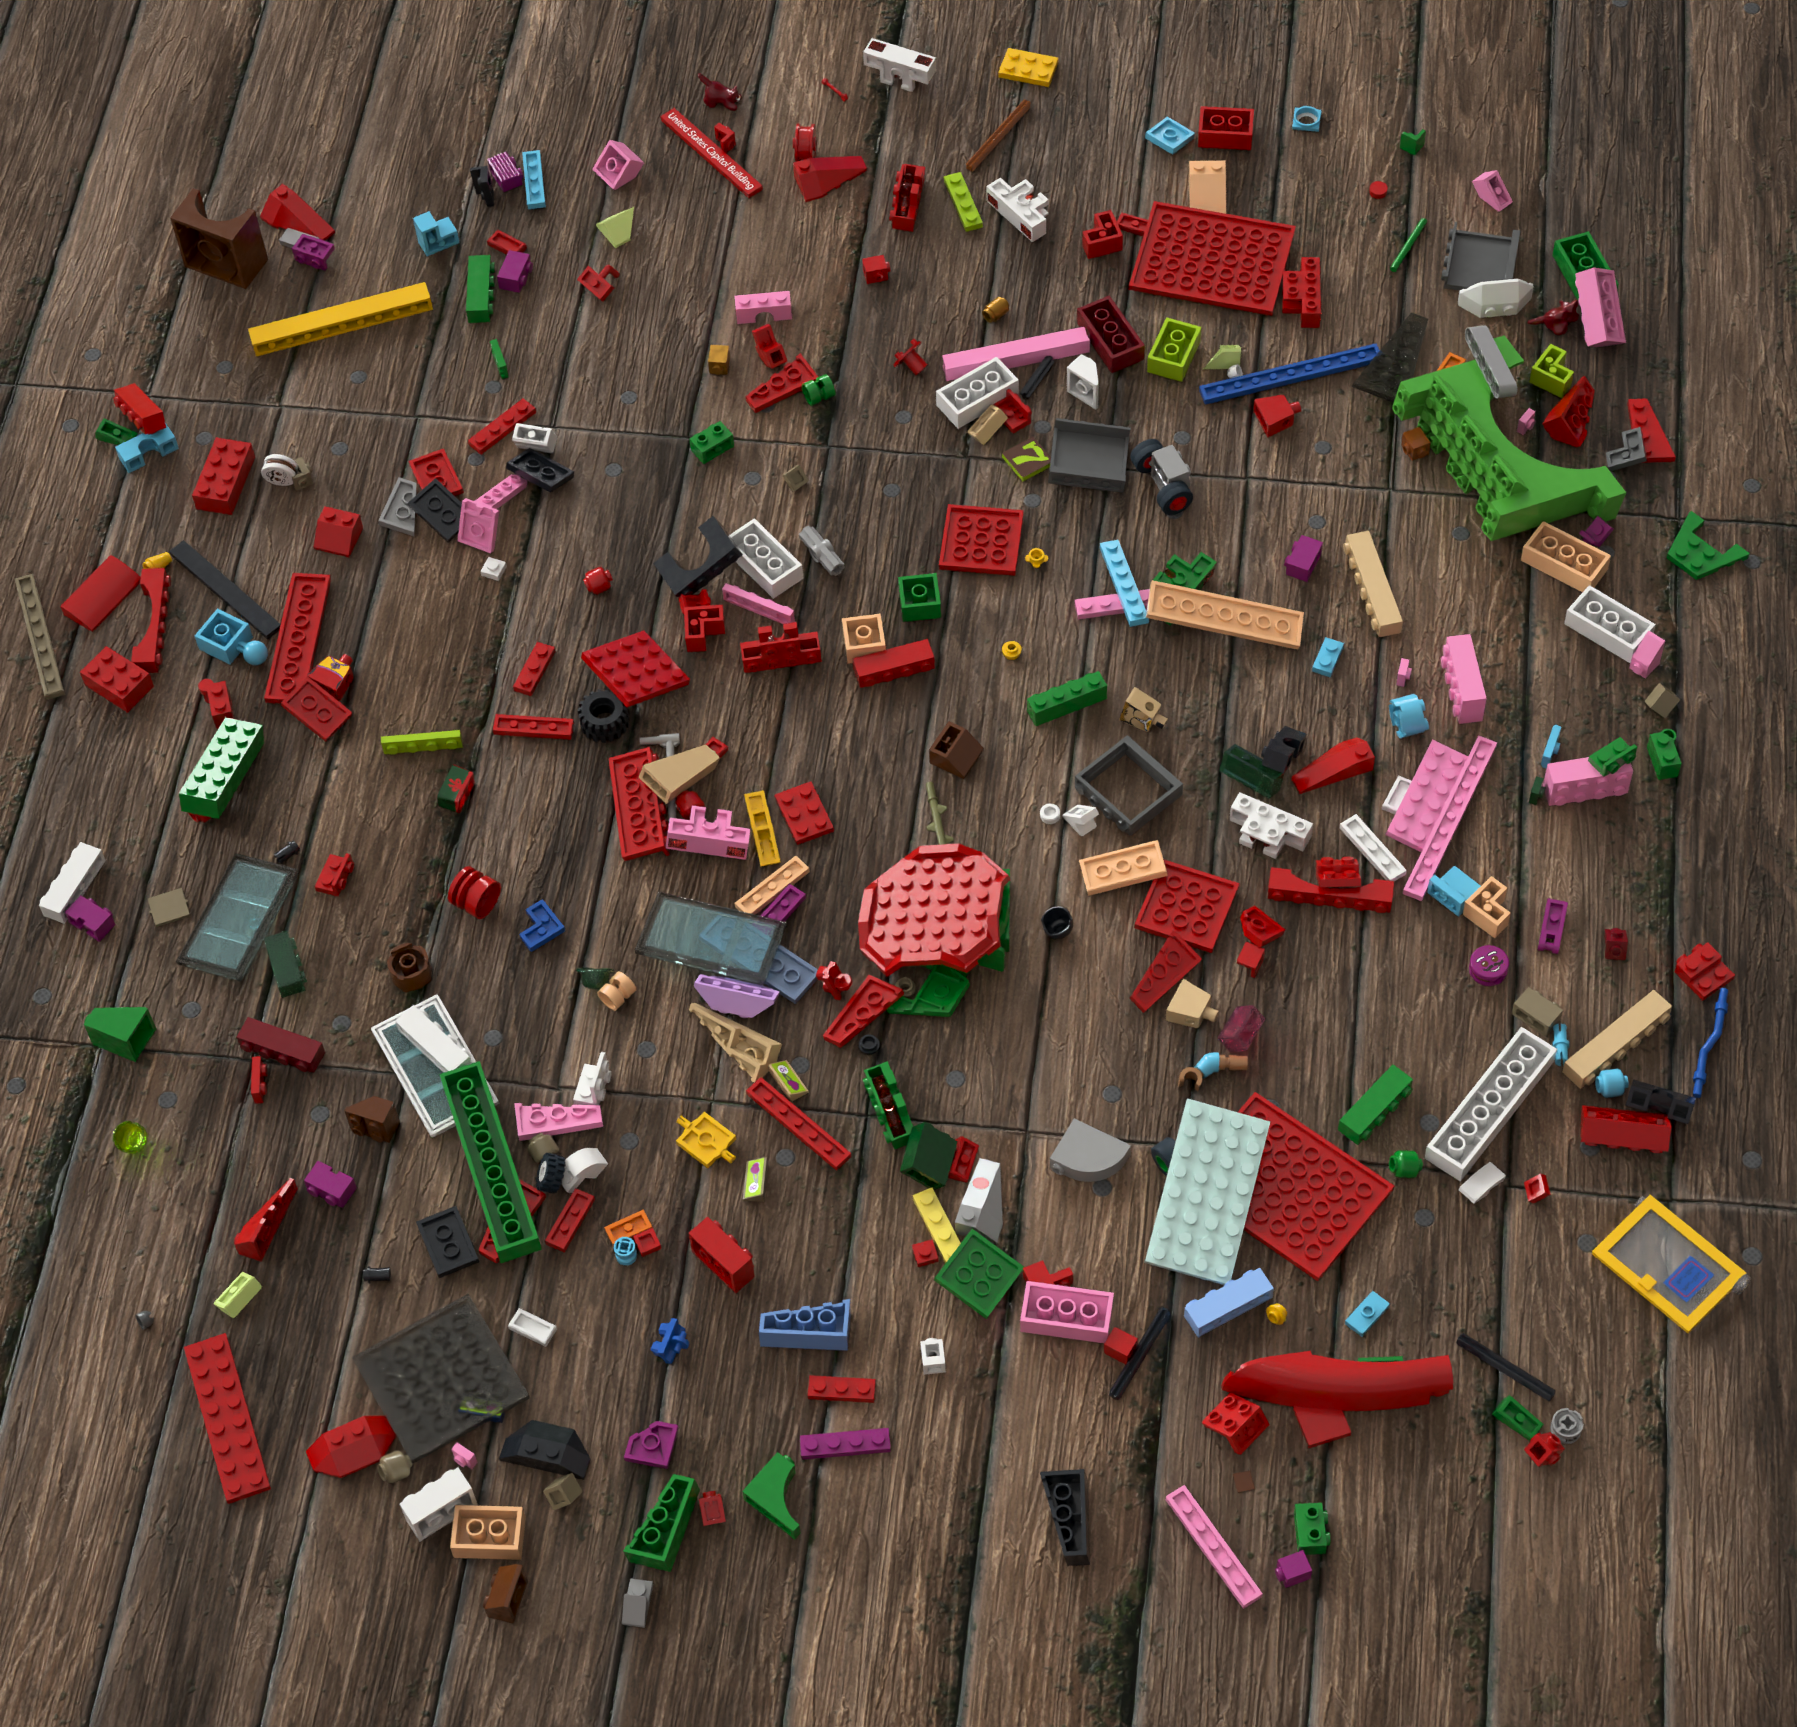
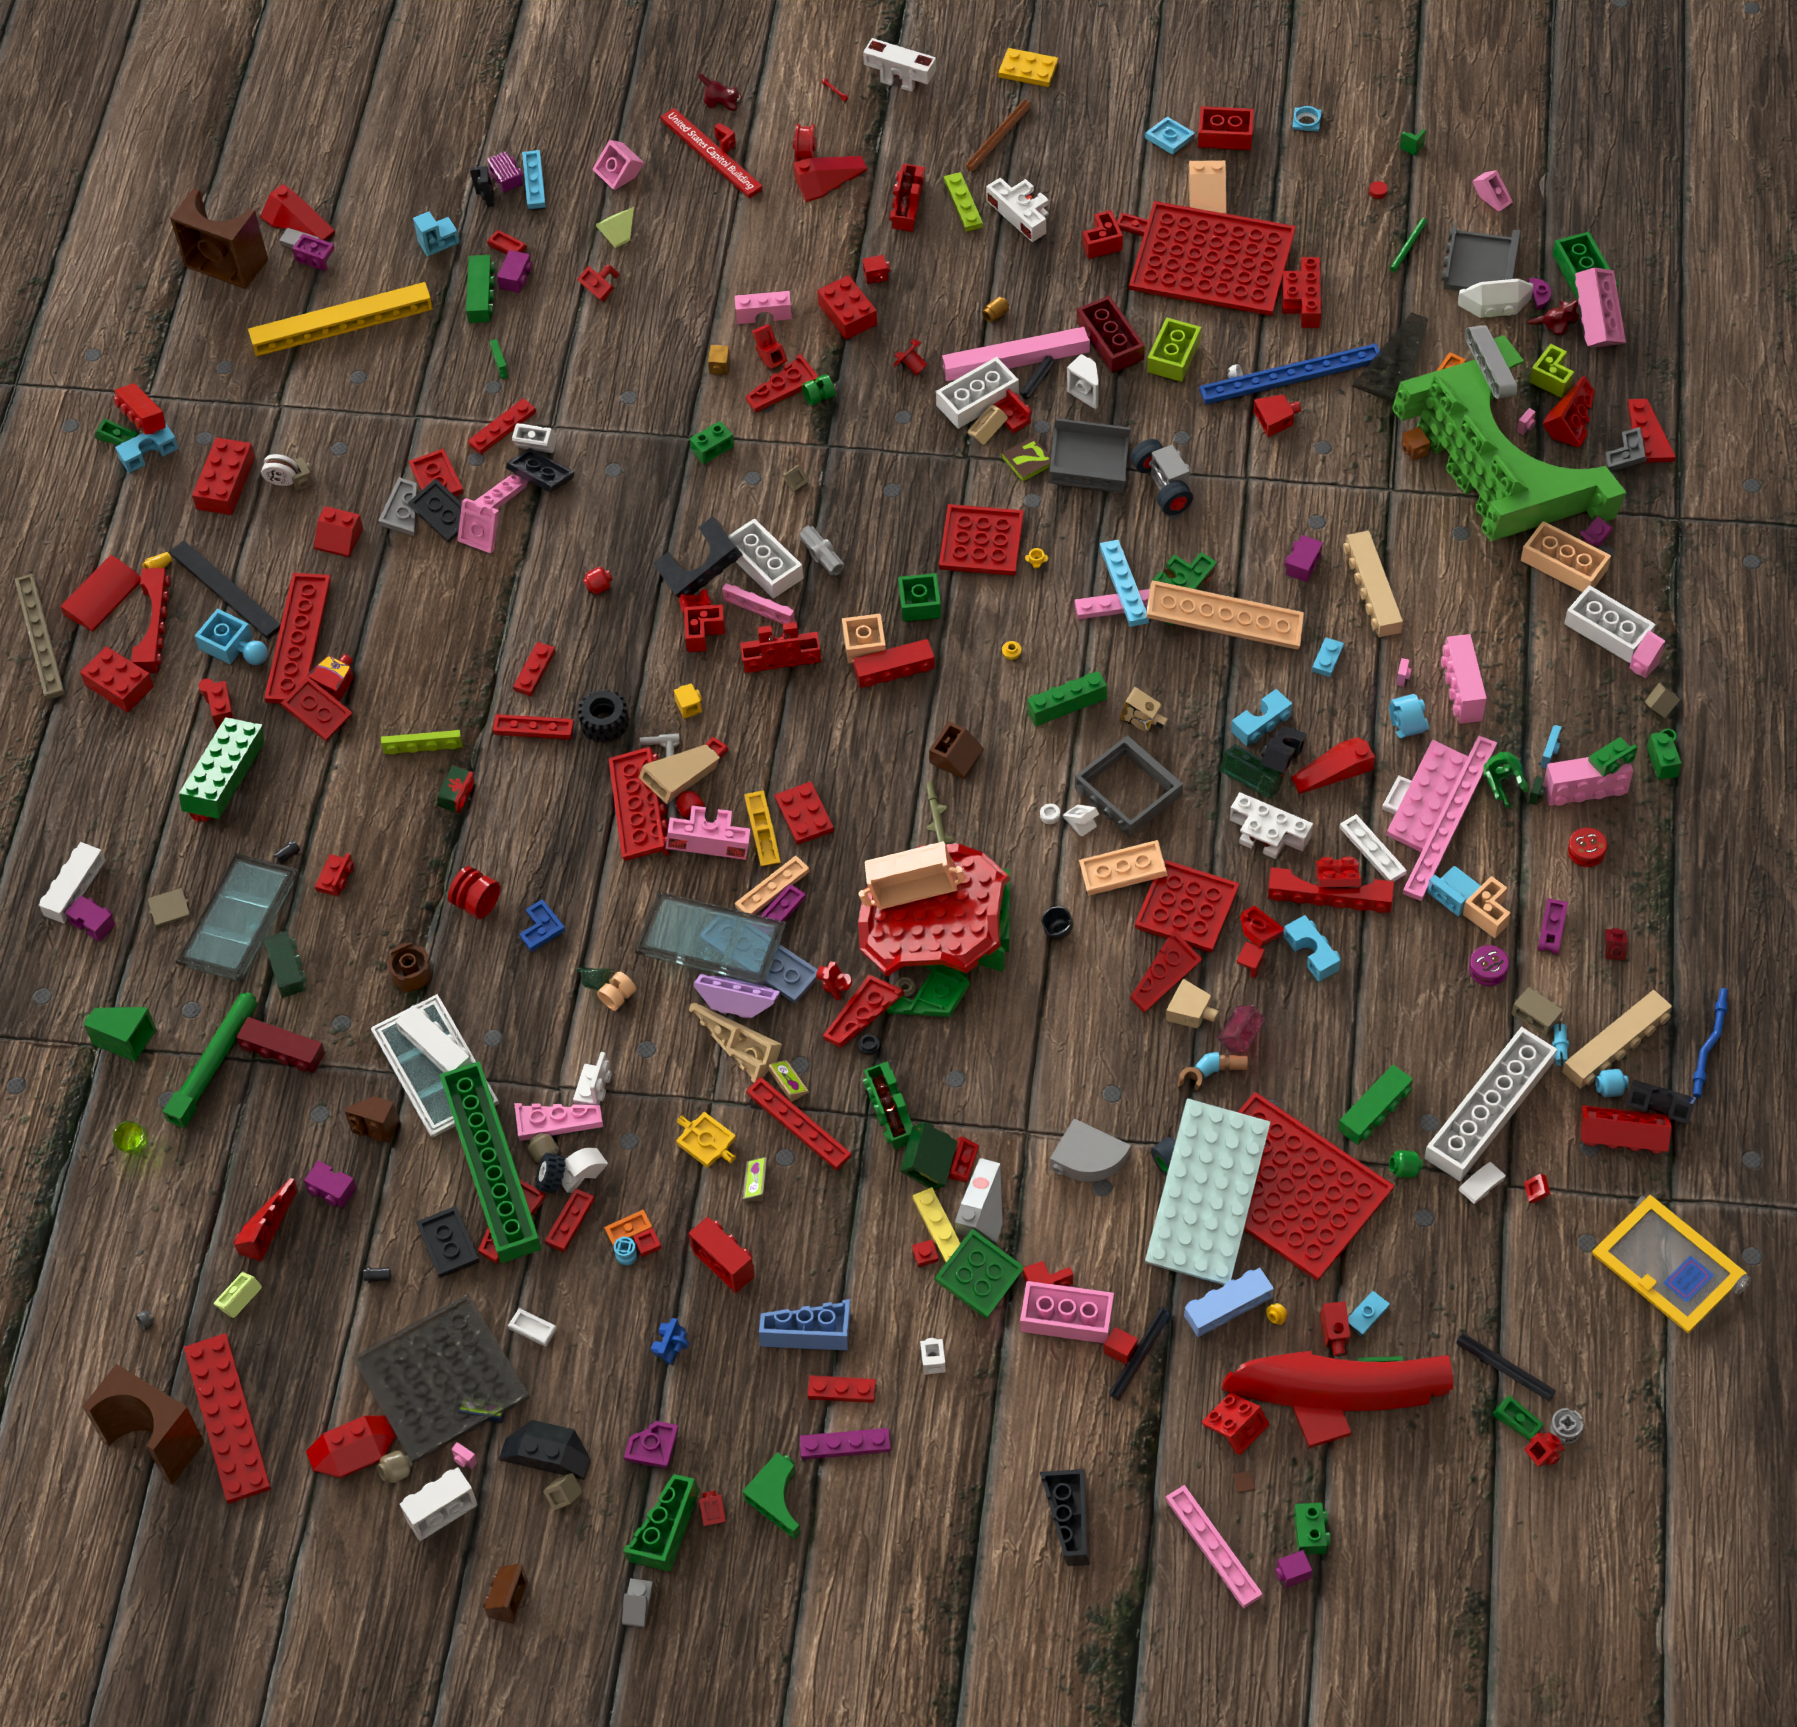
(130, 1404): none -> reddish brown piece
(183, 1103): none -> green brick
(258, 1086): red plate -> none
(488, 1532): light nougat brick -> none
(493, 568): white plate -> none
(635, 668): red plate -> none
(688, 700): none -> yellow brick
(847, 307): none -> red brick
(910, 876): none -> light nougat container
(1226, 357): yellowish green slope -> none
(1251, 728): none -> medium azure arch
(1304, 934): none -> medium azure arch
(1335, 1319): none -> red torso
(1495, 774): none -> green piece
(1541, 292): none -> magenta plate
(1587, 847): none -> red head
(1696, 555): green wing -> none
(1703, 971): red plate -> none

